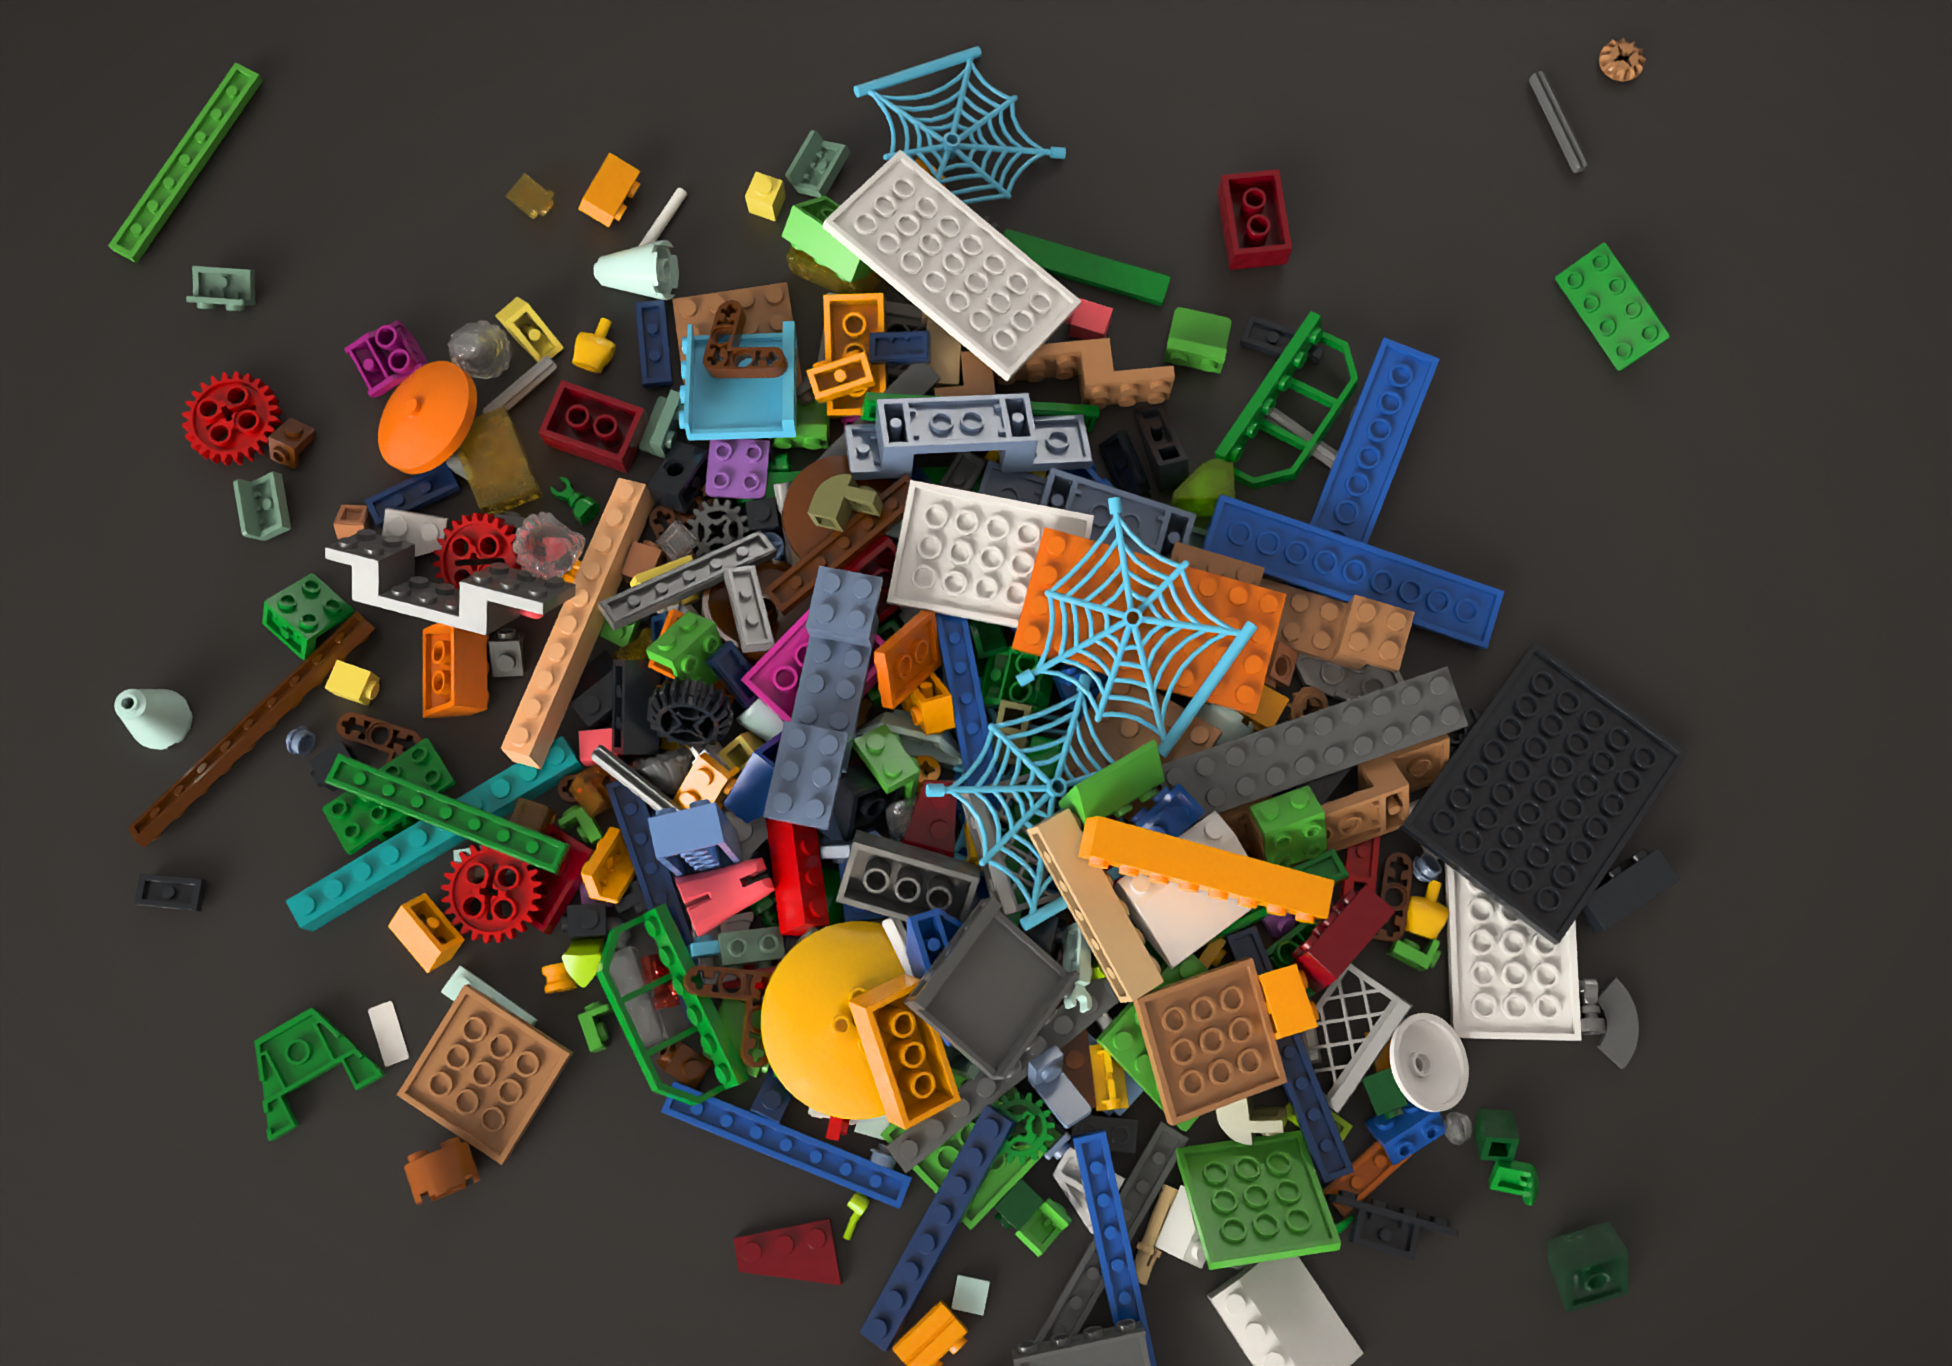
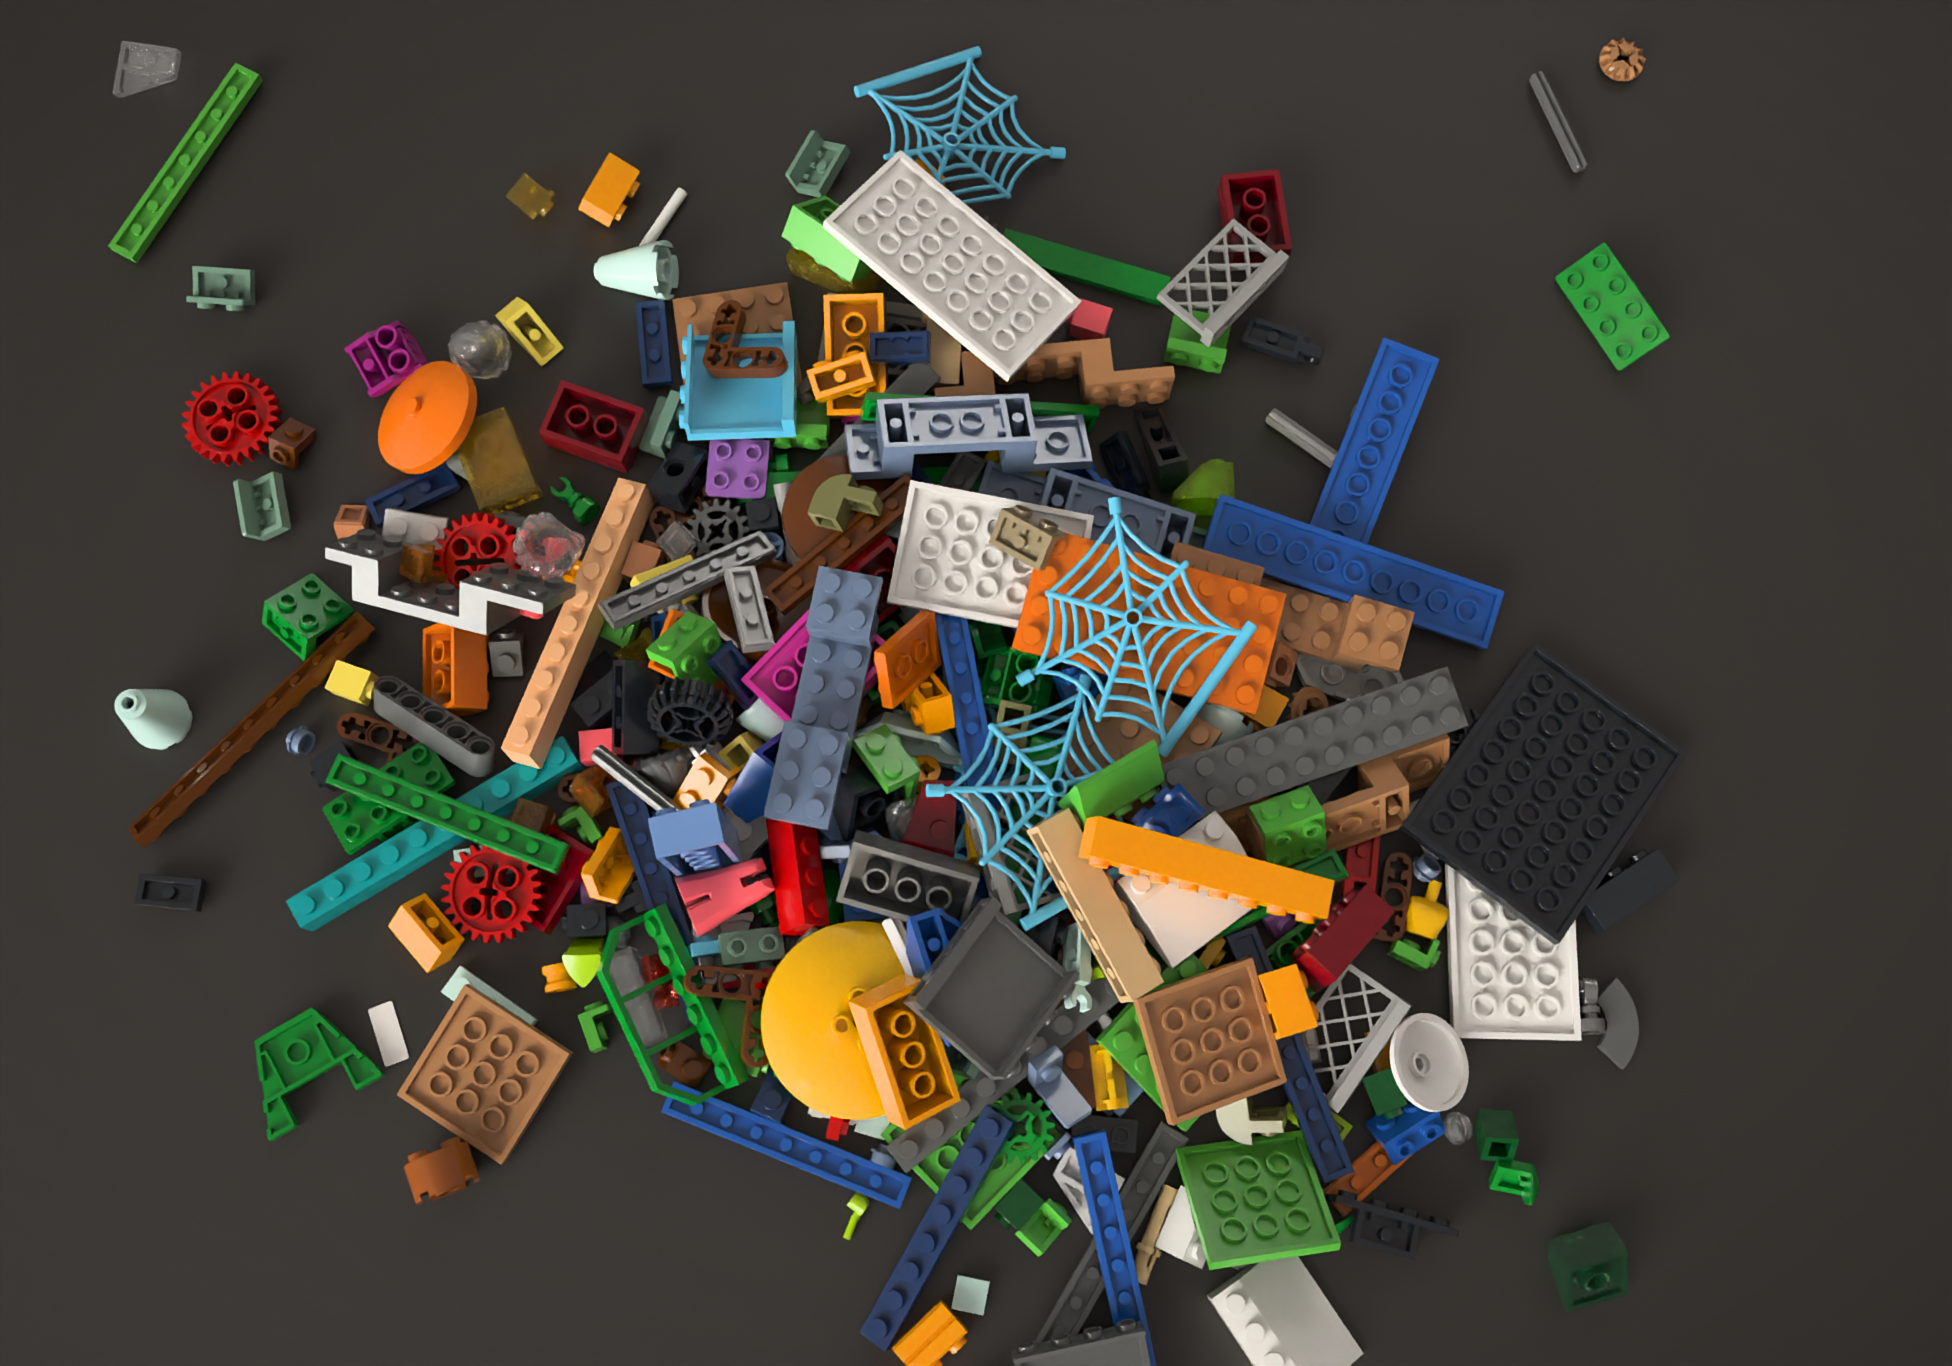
(144, 67): none -> clear wing
(417, 563): none -> clear orange panel
(434, 726): none -> dark grey beam
(523, 385): light grey axle -> none
(594, 350): yellow piece -> none
(765, 196): light yellow brick -> none
(791, 1252): dark red wing -> none
(1026, 536): none -> dark tan bracket
(1245, 292): none -> light grey fence
(1264, 402): green plate -> none

